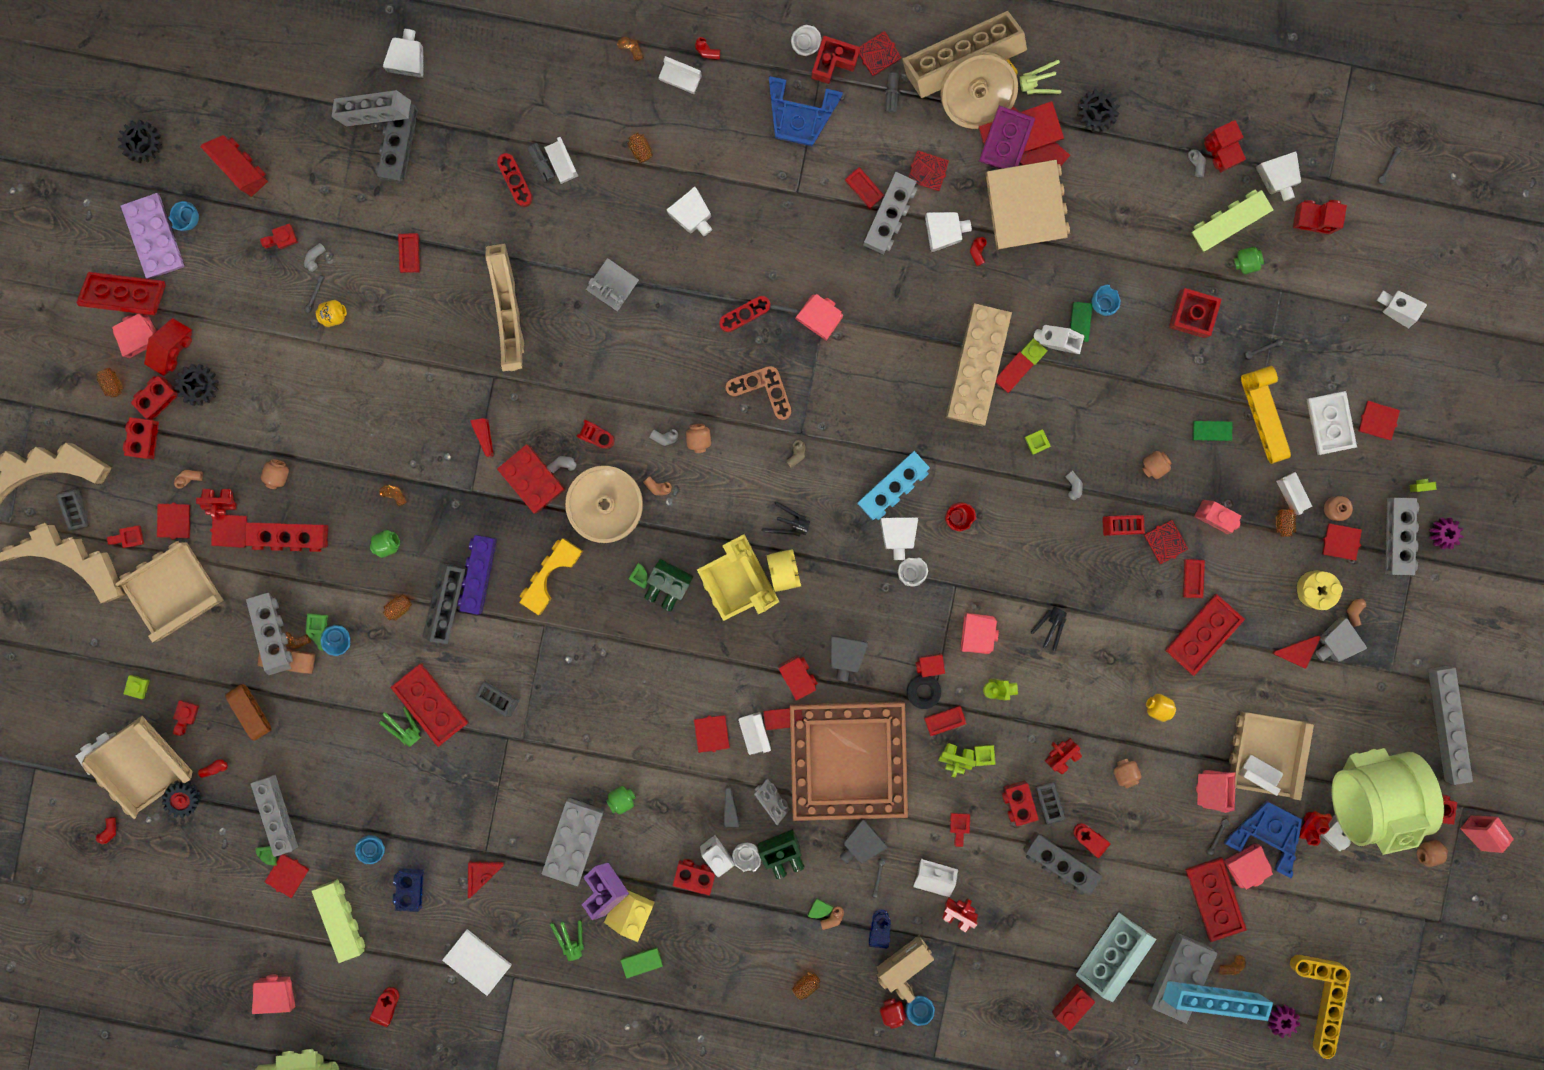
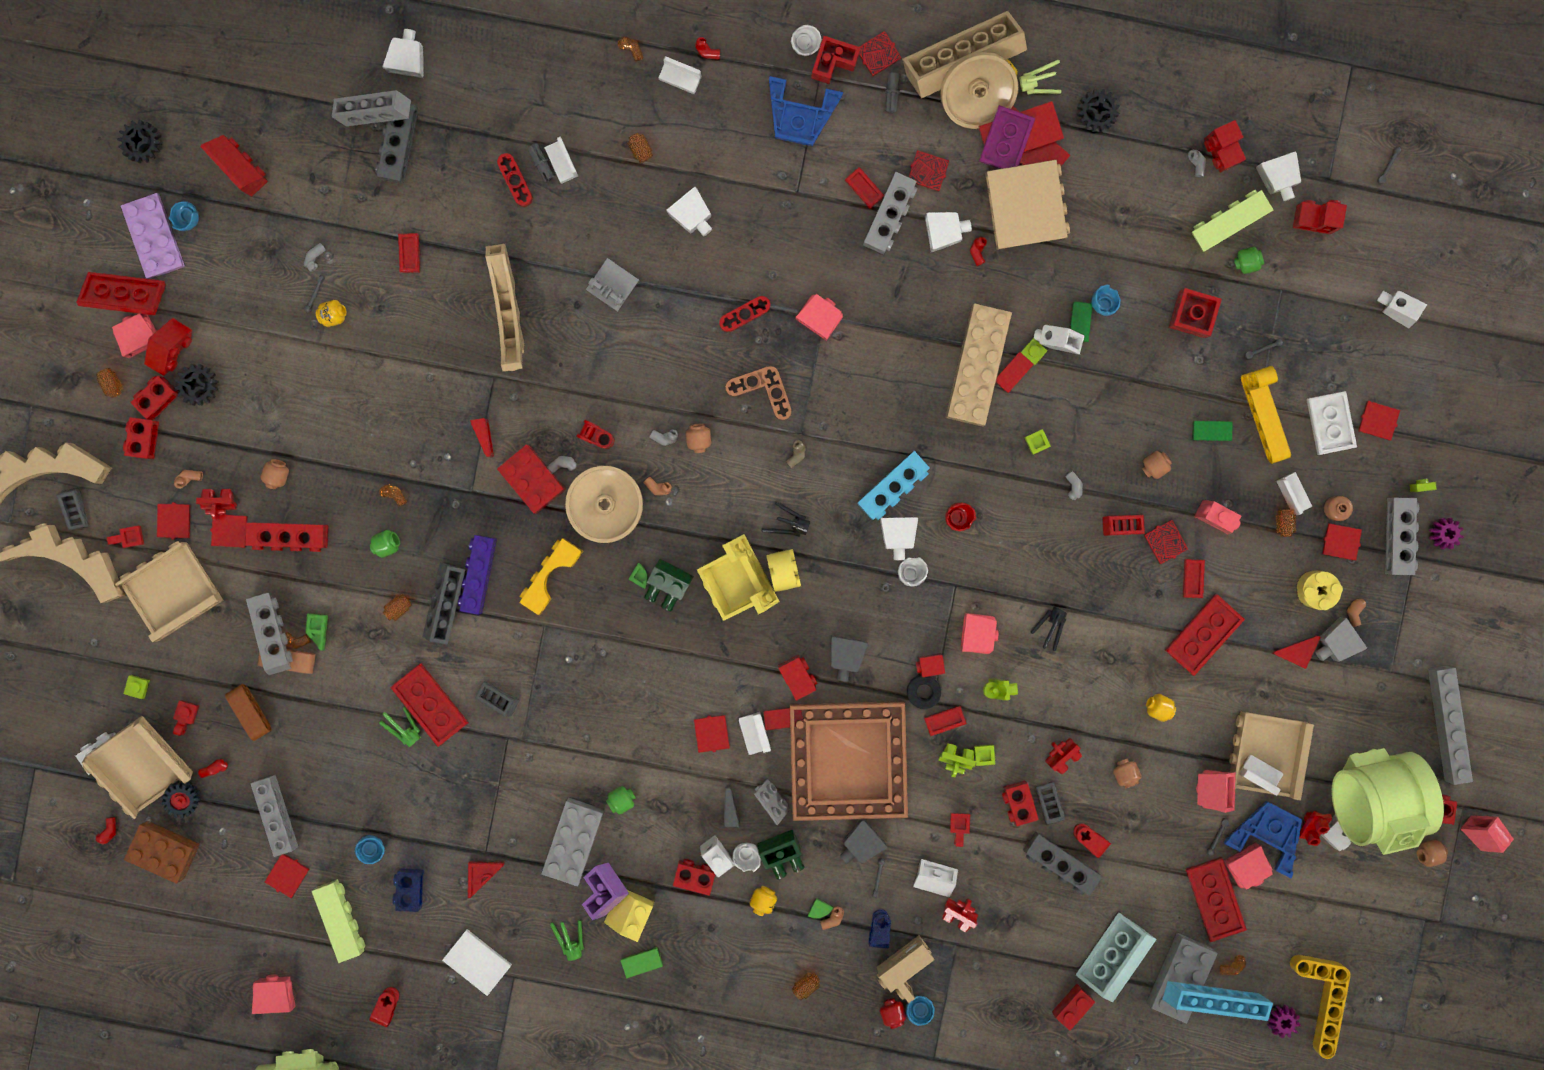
(161, 852): none -> dark orange brick
(266, 855): bright green tile -> none
(282, 237): red plate -> none
(335, 640): dark azure hair -> none
(763, 900): none -> yellow head

